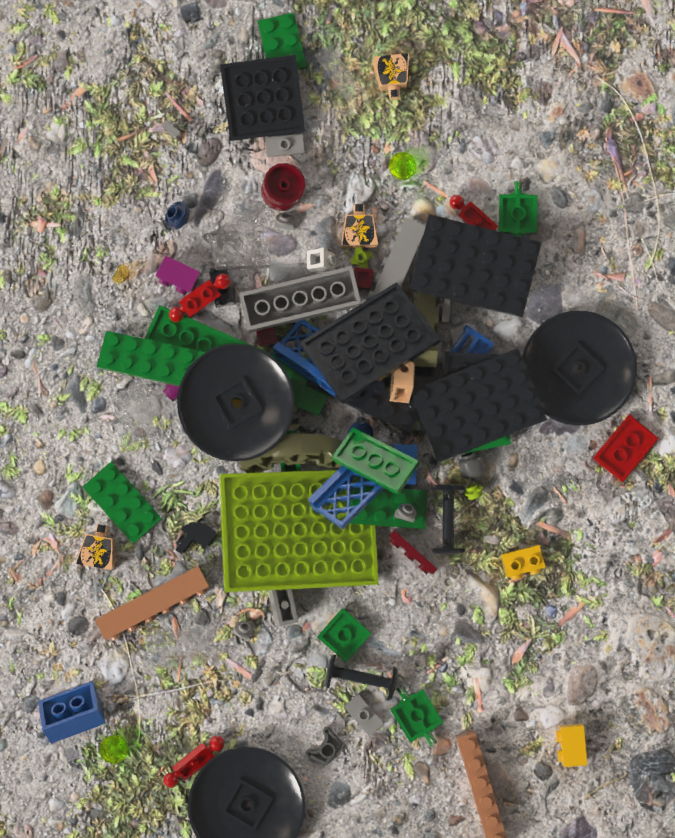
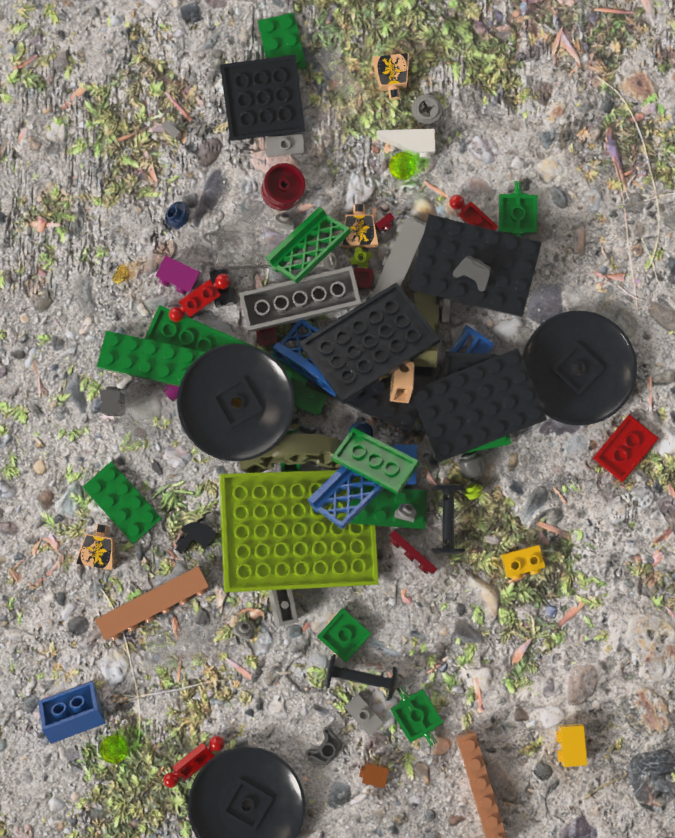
(112, 401): none -> dark grey brick
(300, 239): none -> green fence
(374, 774): none -> dark orange brick
(385, 223): none -> dark red plate
(413, 141): none -> white slope
(430, 101): none -> light grey gear
(475, 270): none -> dark grey piece

